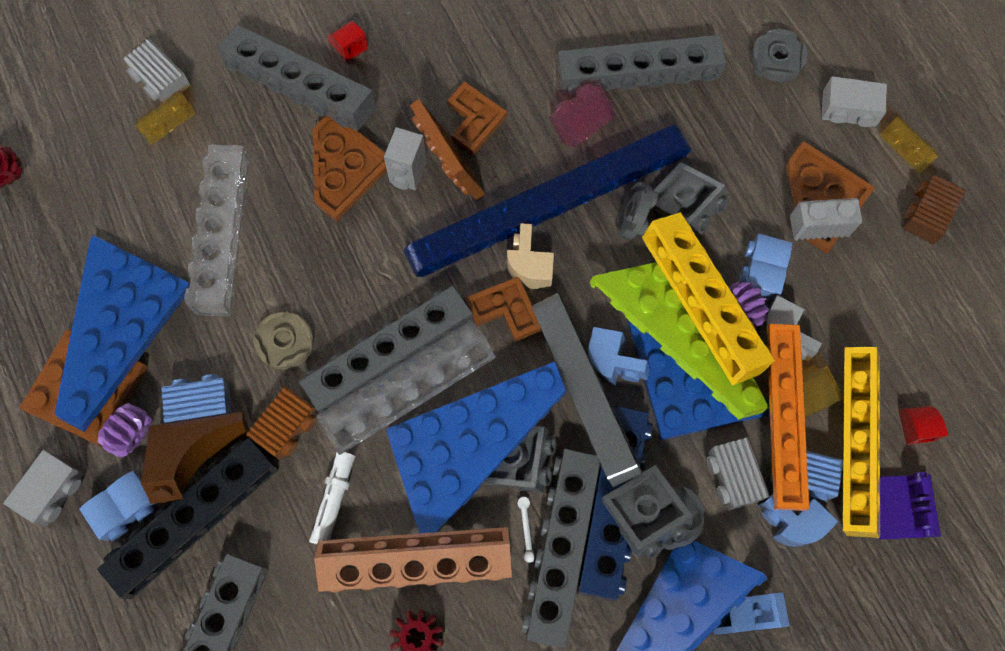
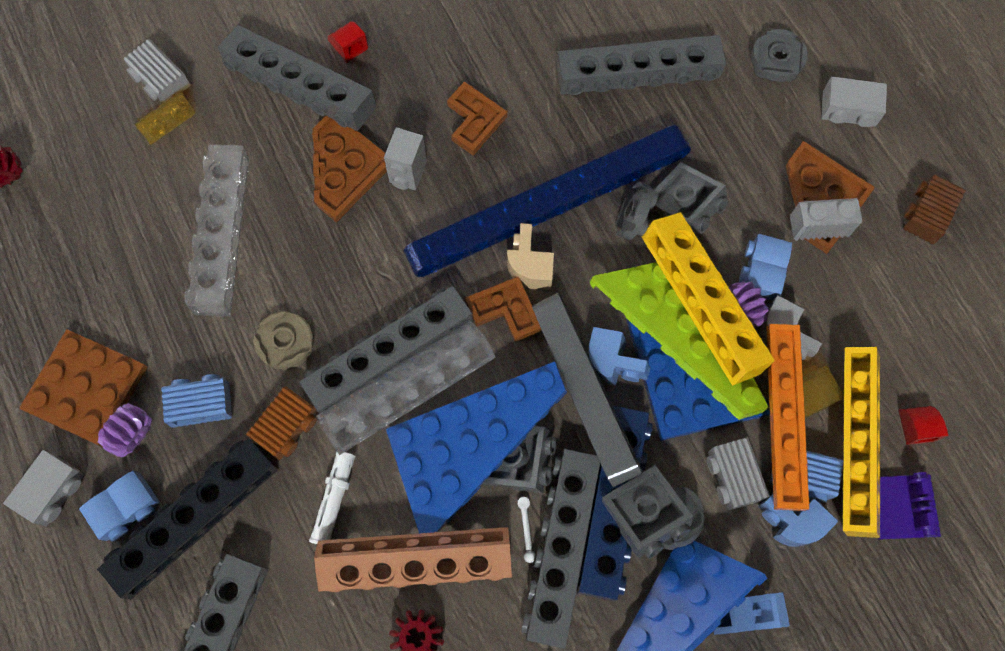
(115, 320): blue wing -> none
(181, 448): reddish brown arch -> none
(444, 148): dark orange plate -> none
(582, 115): clear pink brick -> none
(909, 145): clear yellow hinge -> none

